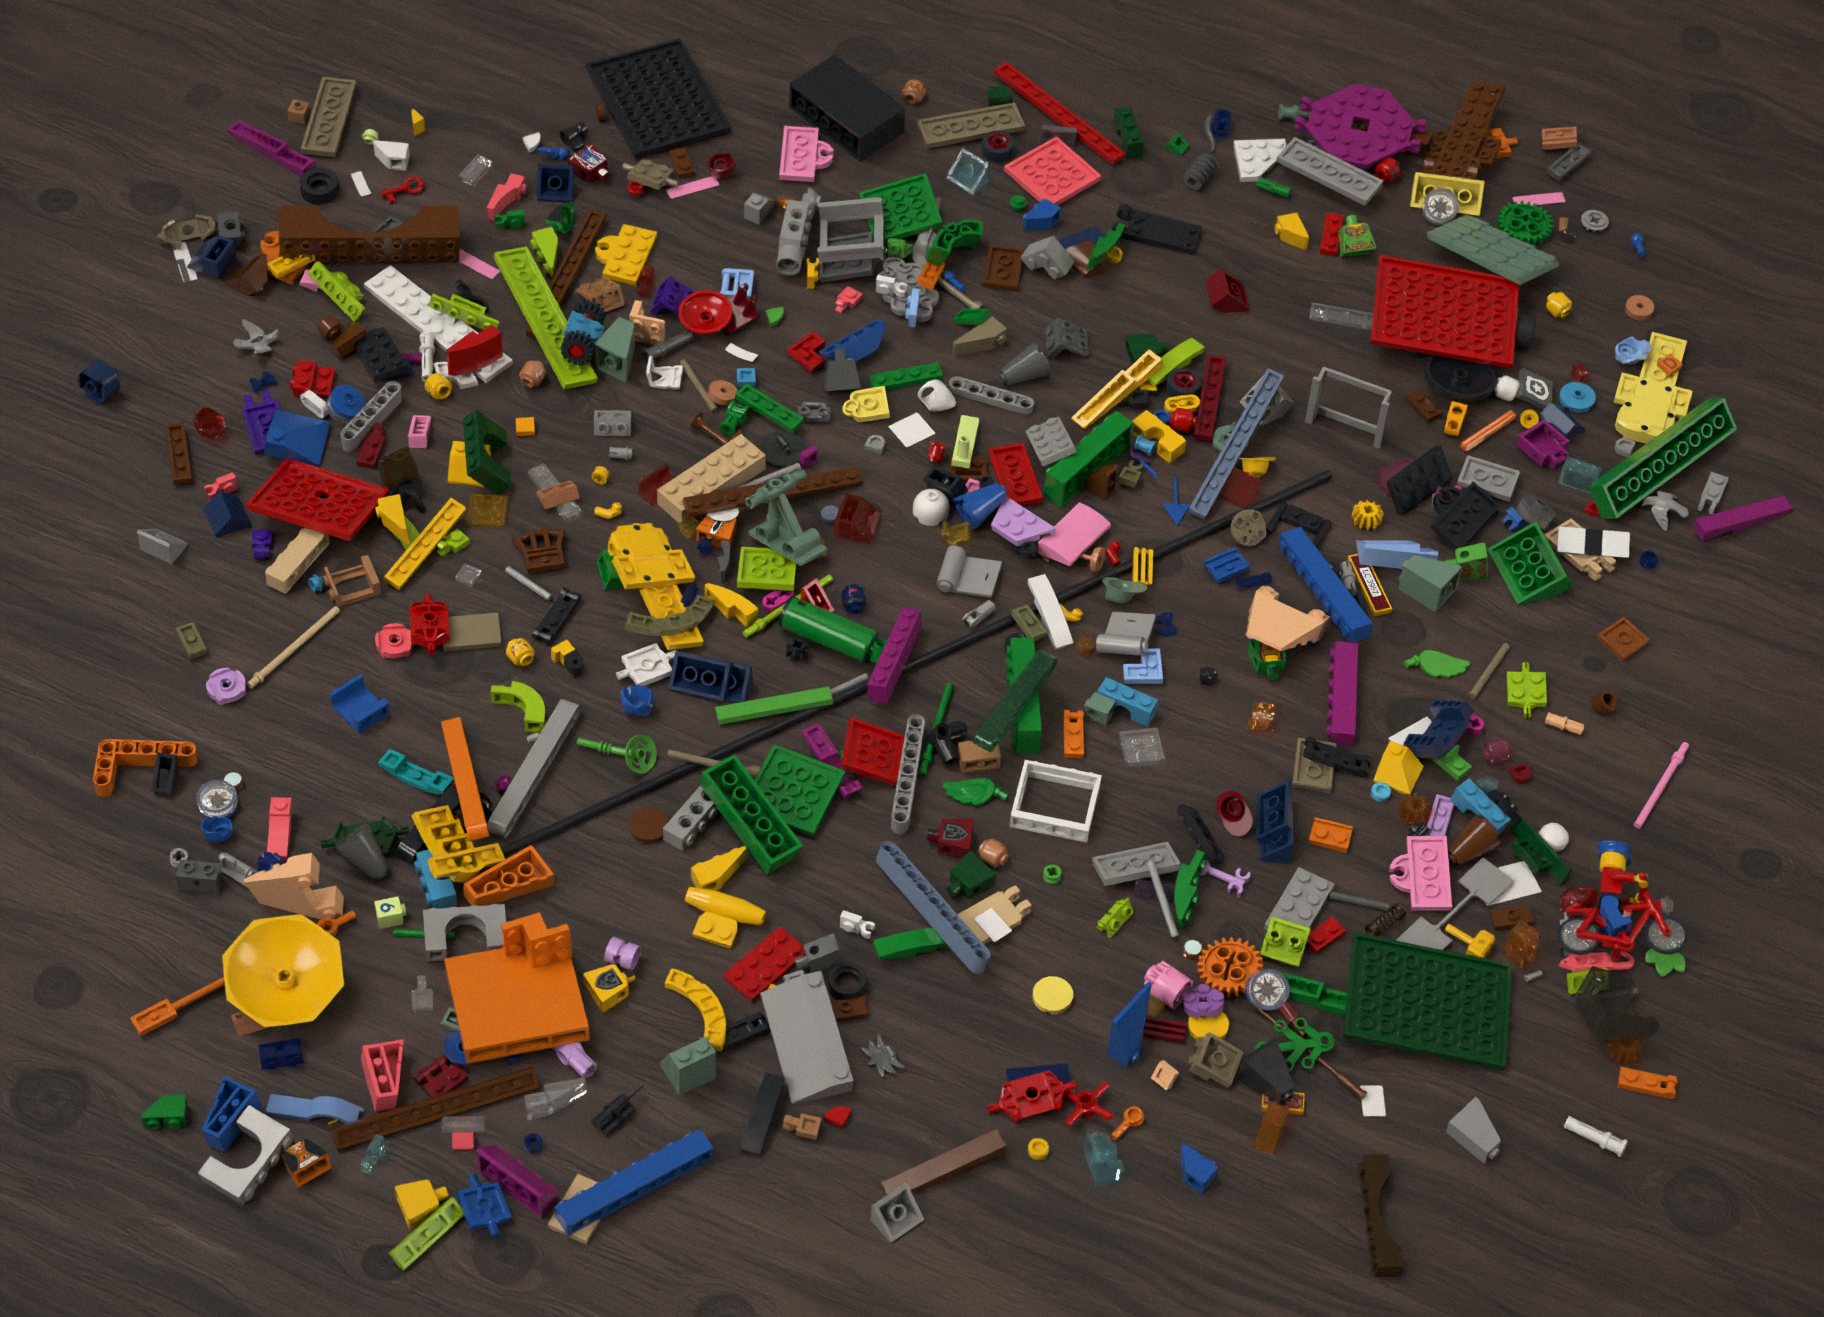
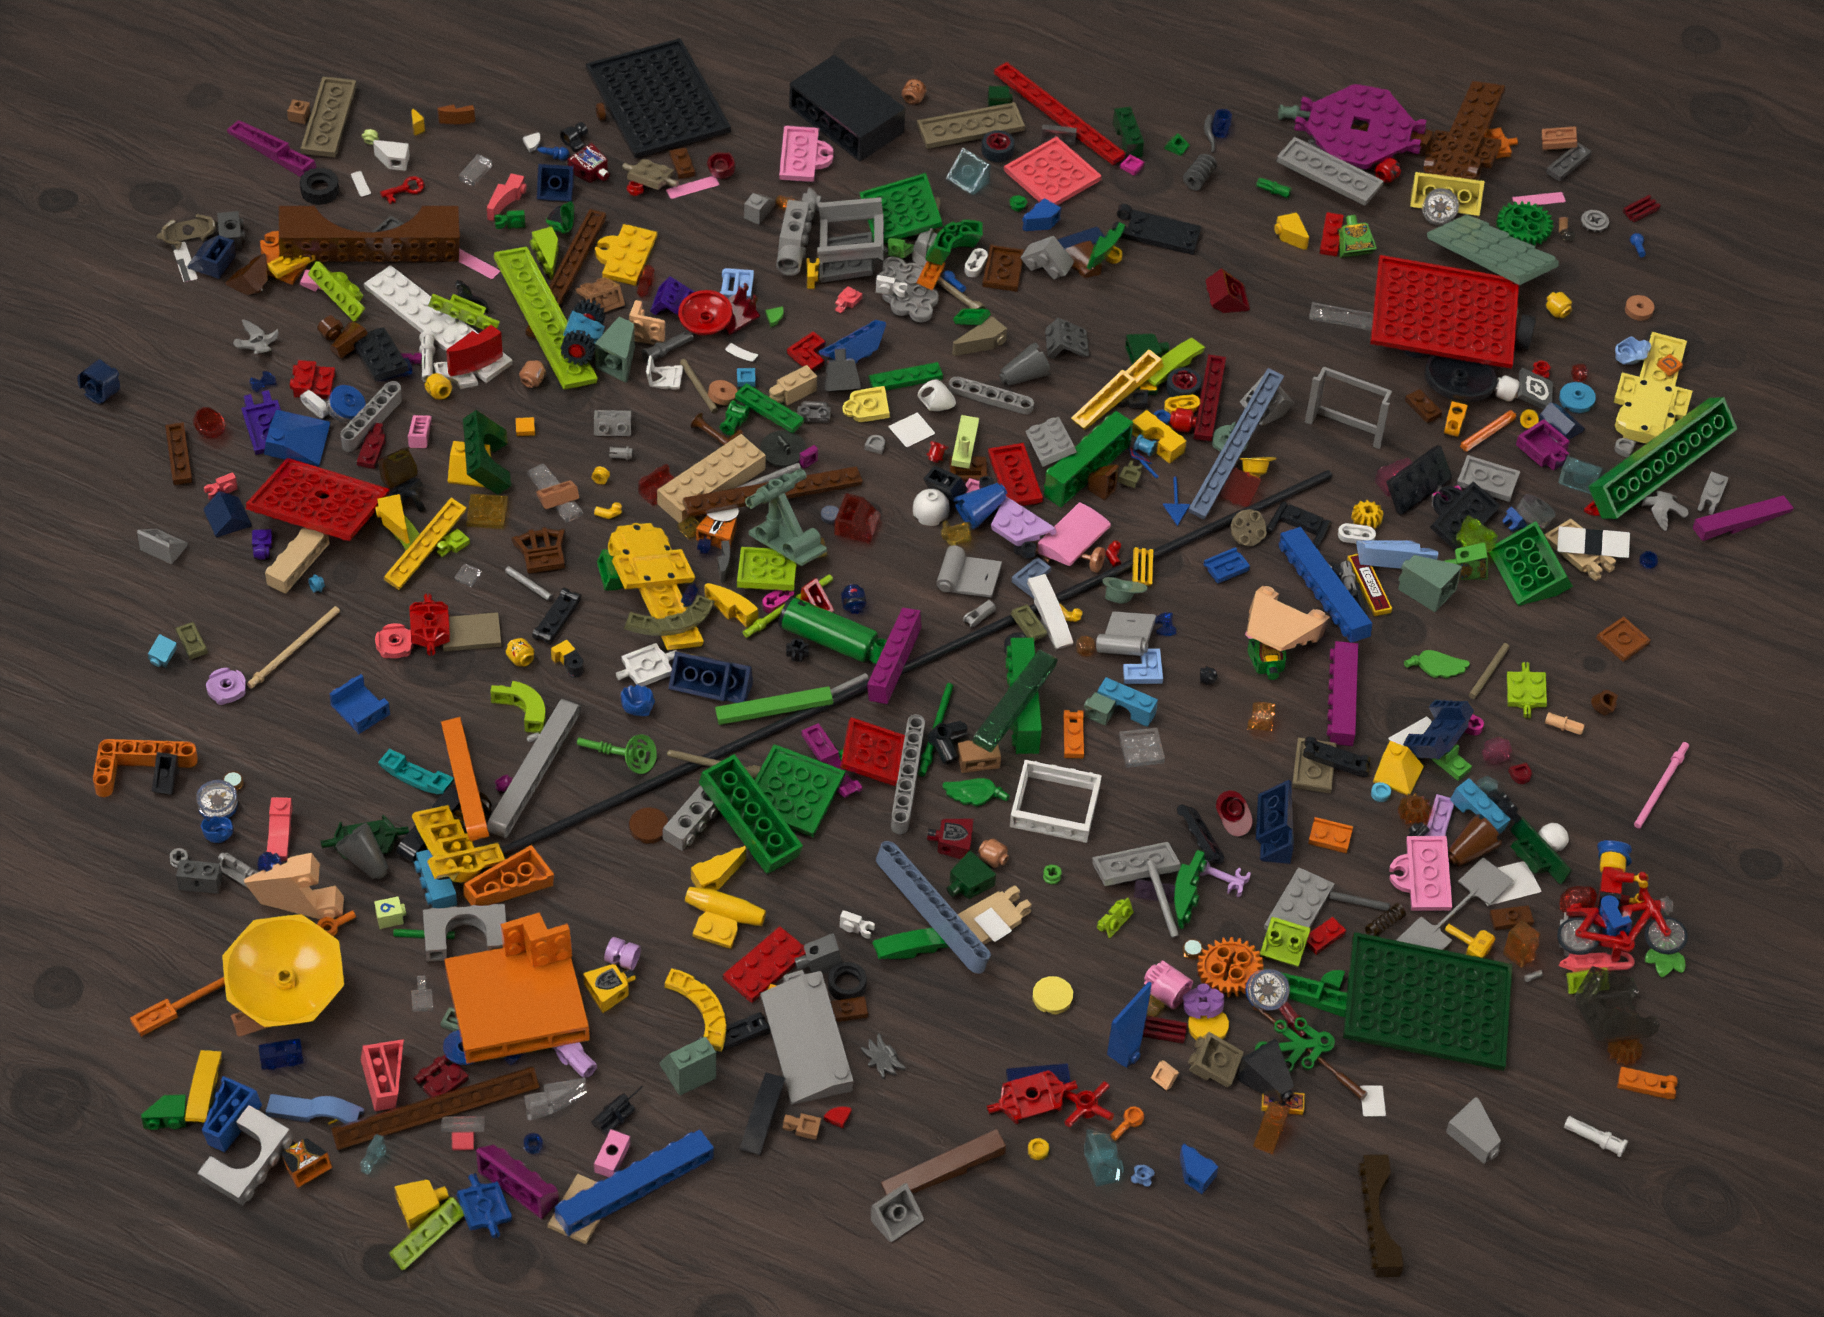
(162, 651): none -> medium azure brick
(203, 1086): none -> yellow slope
(365, 569): medium nougat panel -> none
(451, 115): none -> dark orange slope
(609, 1164): none -> bright pink piece
(794, 386): none -> tan hinge
(913, 302): light blue plate -> none
(972, 261): none -> white beam
(1034, 568): none -> sand blue plate
(1132, 165): none -> dark pink tile
(1142, 1170): none -> medium blue plate
(1254, 580): clear blue axle -> none
(1256, 157): white plate -> none
(1333, 979): none -> green tile
(1352, 532): none -> white plate
(1474, 533): none -> clear neon green slope
(1541, 368): none -> red plate
(1639, 206): none -> dark red tile

